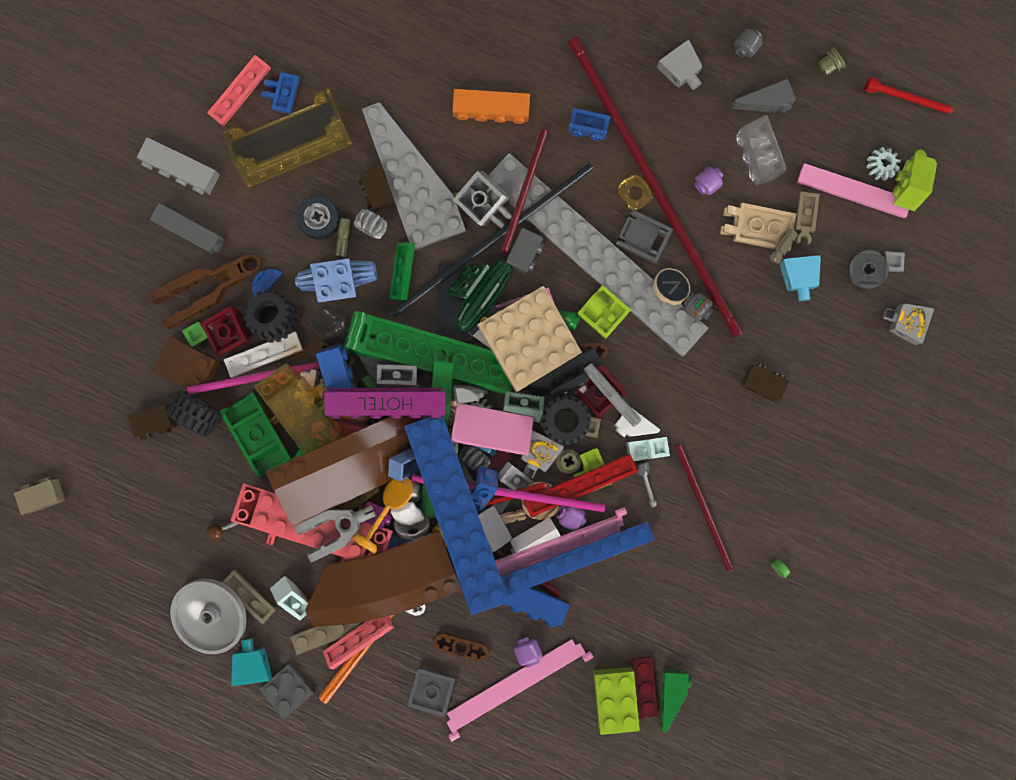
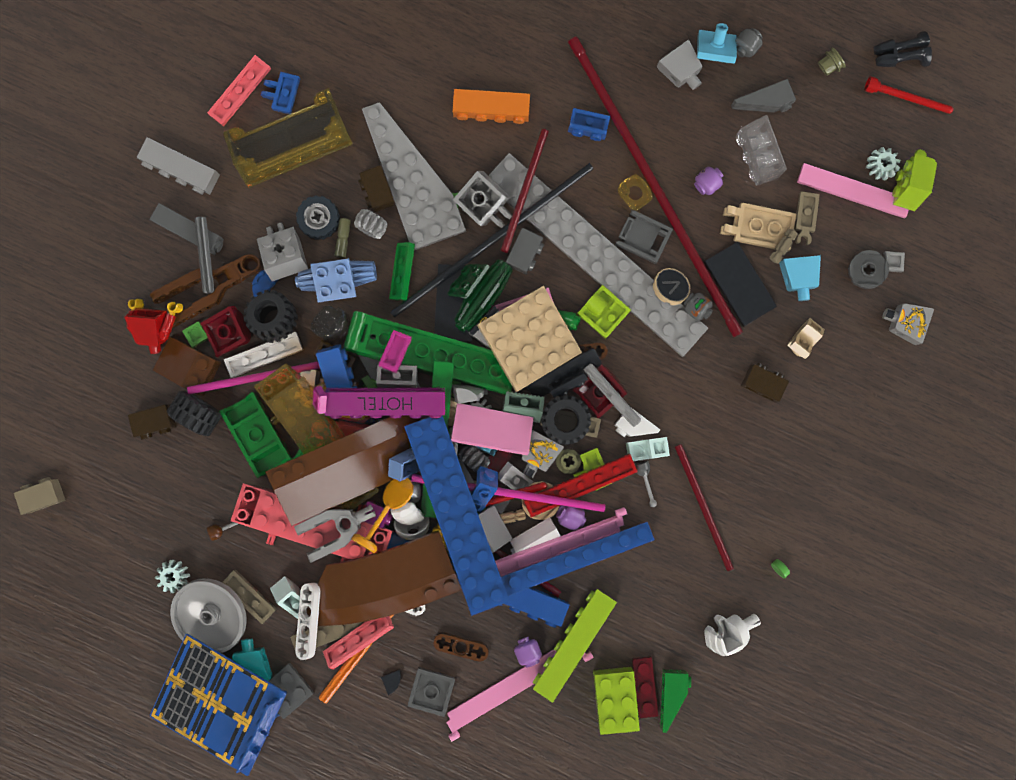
(151, 326): none -> red torso
(166, 578): none -> light aqua gear
(204, 254): none -> dark grey axle
(218, 704): none -> door
(281, 252): none -> light grey hinge
(309, 621): none -> white beam
(319, 399): none -> dark pink tile
(391, 681): none -> black tile
(395, 351): none -> dark pink tile
(574, 645): none -> lime brick
(717, 45): none -> medium azure tile
(732, 634): none -> white piece
(740, 284): none -> black tile
(806, 338): none -> tan brick
(889, 47): none -> black piece

